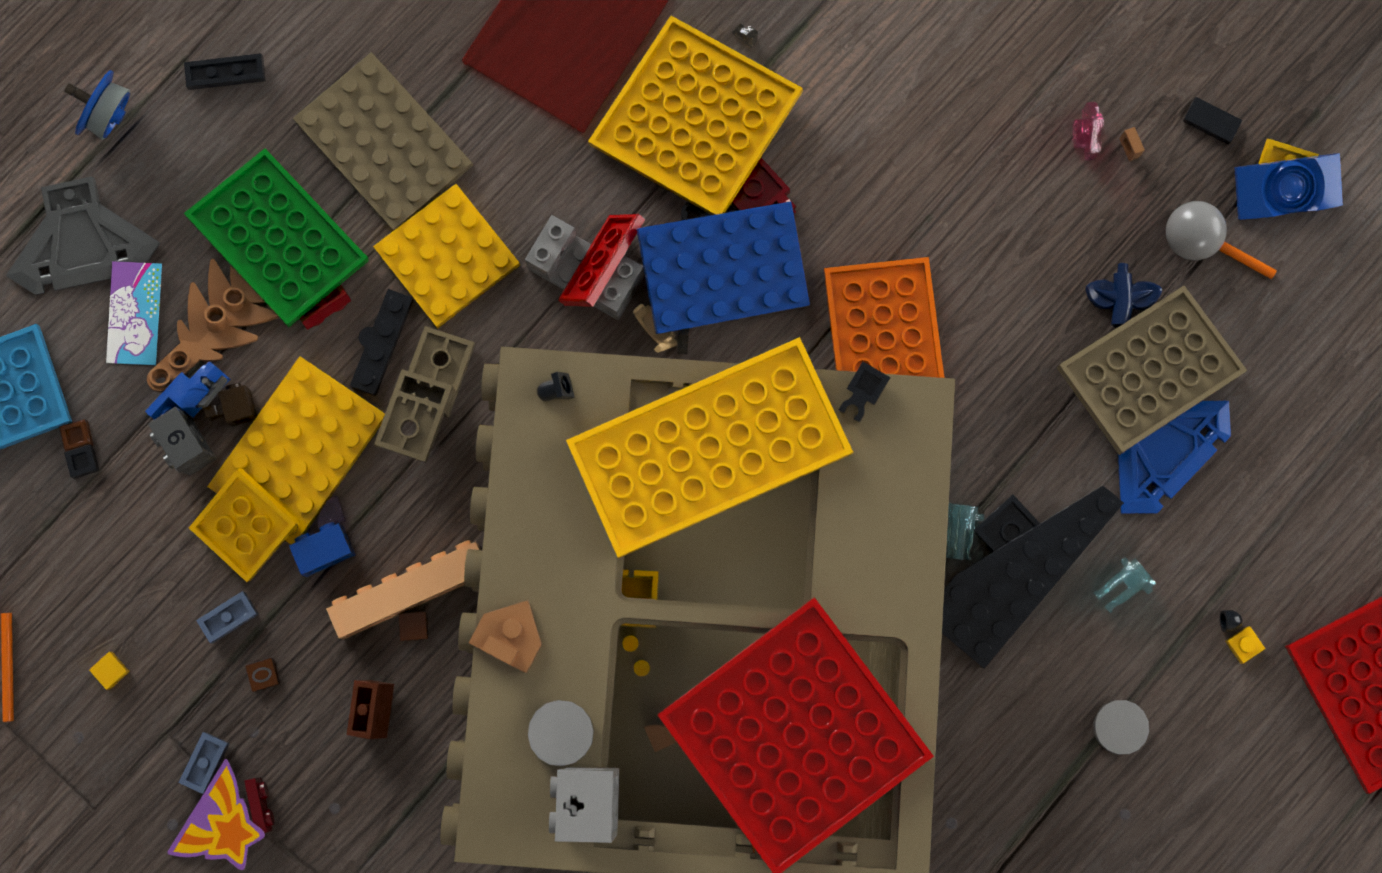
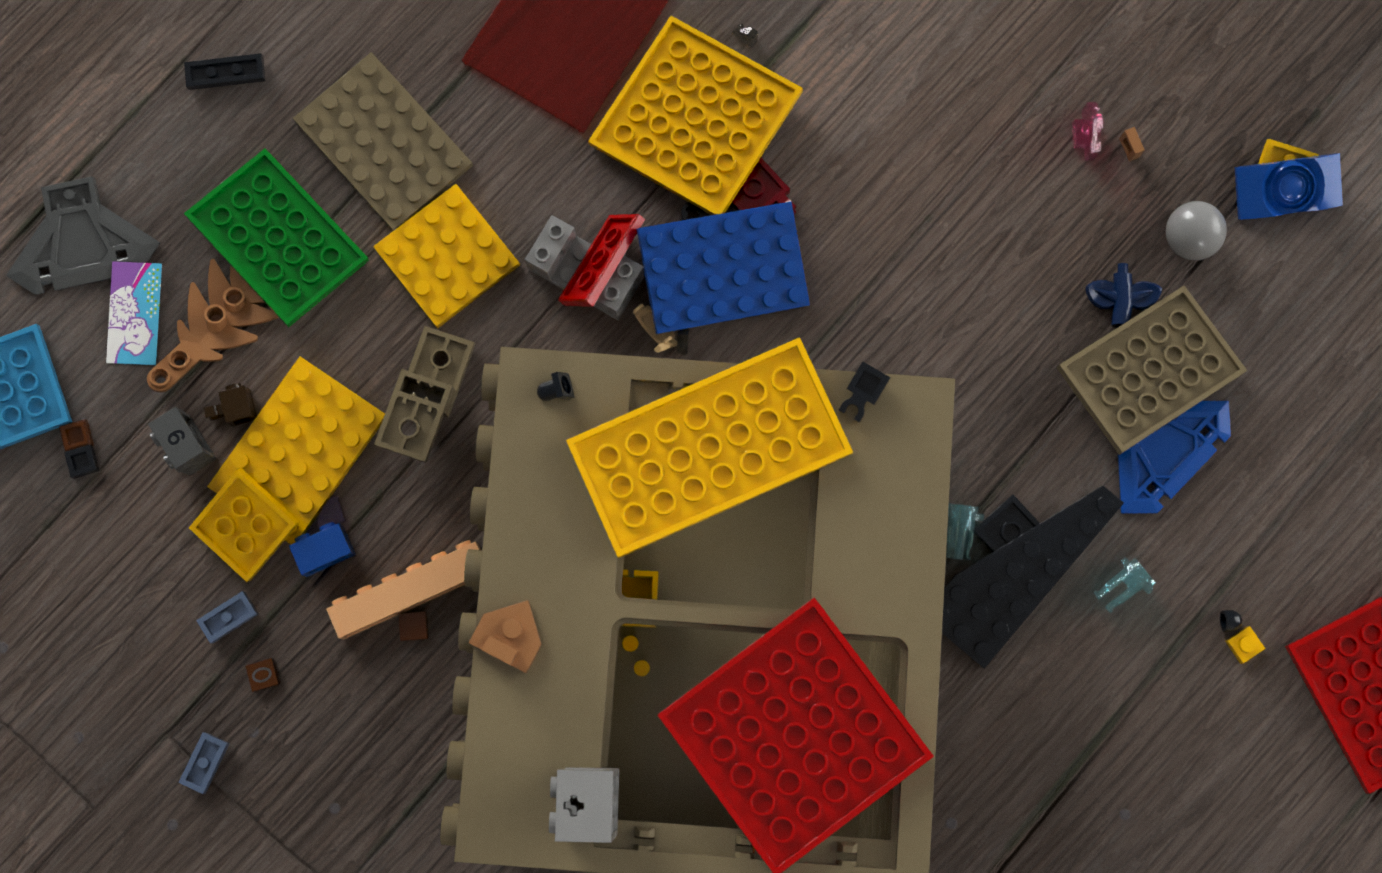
(7, 667): orange bar -> none
(102, 108): piece -> none
(109, 670): yellow tile -> none
(190, 393): blue plate -> none
(219, 824): sticker -> none
(257, 793): dark red plate -> none
(331, 303): dark red plate -> none
(370, 709): copper brick -> none
(380, 342): black hinge -> none
(560, 733): light grey tile -> none
(659, 737): medium nougat tile -> none
(884, 317): orange plate -> none
(1121, 727): light grey tile -> none
(1212, 120): black tile -> none
(1248, 260): orange piece -> none

